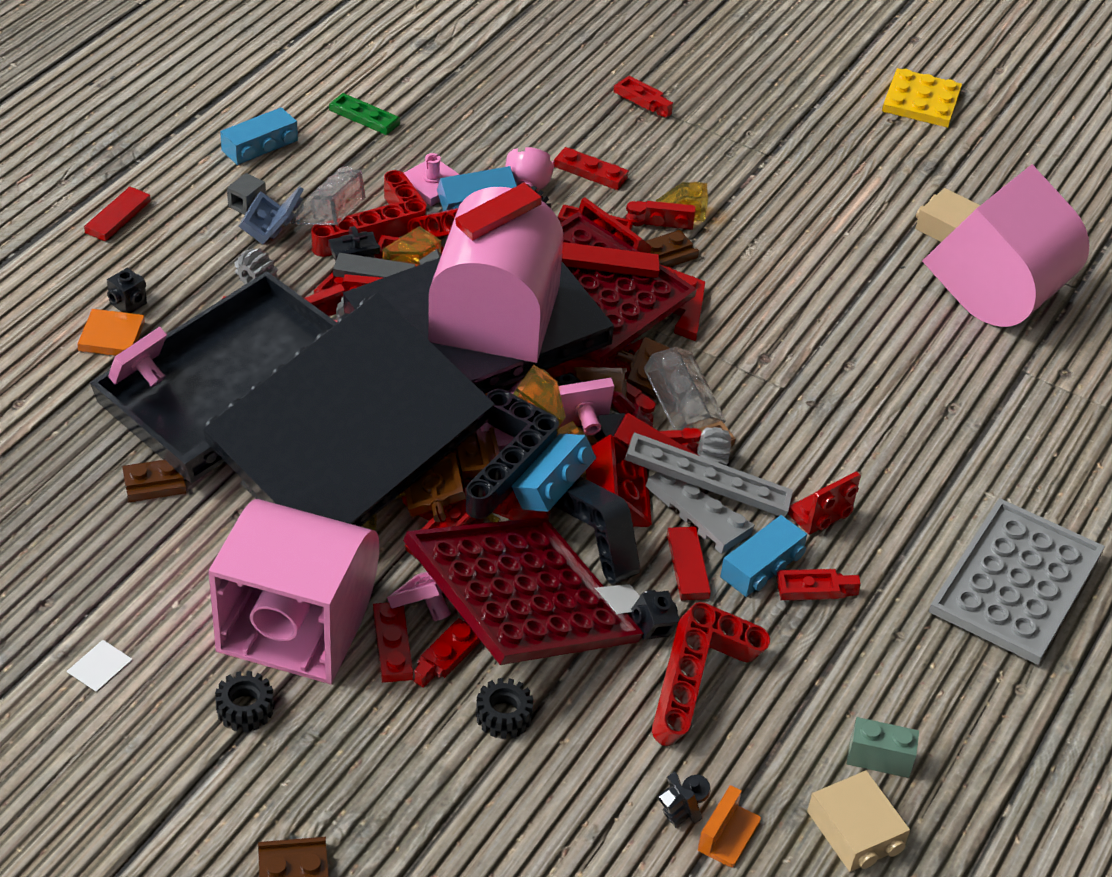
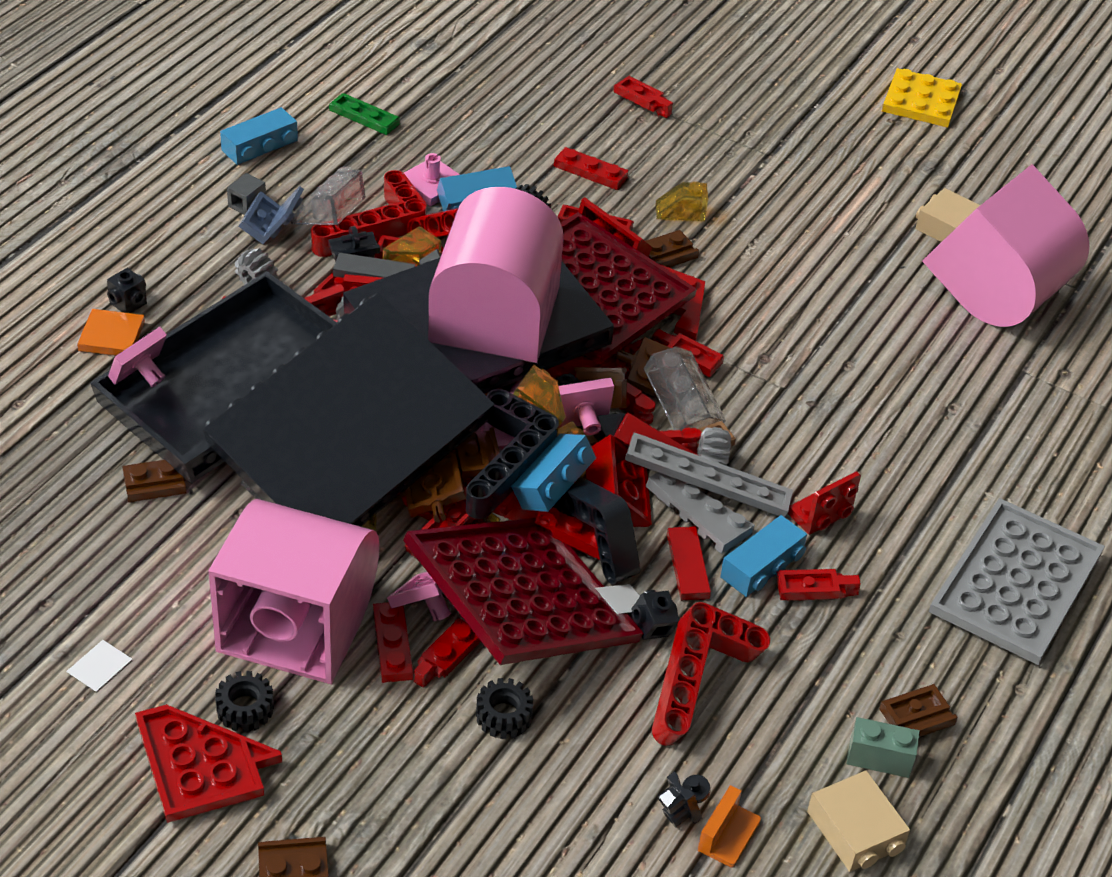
(117, 213): red tile -> none
(200, 763): none -> red wing
(498, 211): red tile -> none
(531, 167): bright pink cylinder -> none
(569, 531): none -> red hinge
(610, 260): red tile -> none
(624, 405): dark red axle -> none
(661, 214): red hinge -> none
(706, 358): none -> red hinge
(919, 710): none -> reddish brown plate

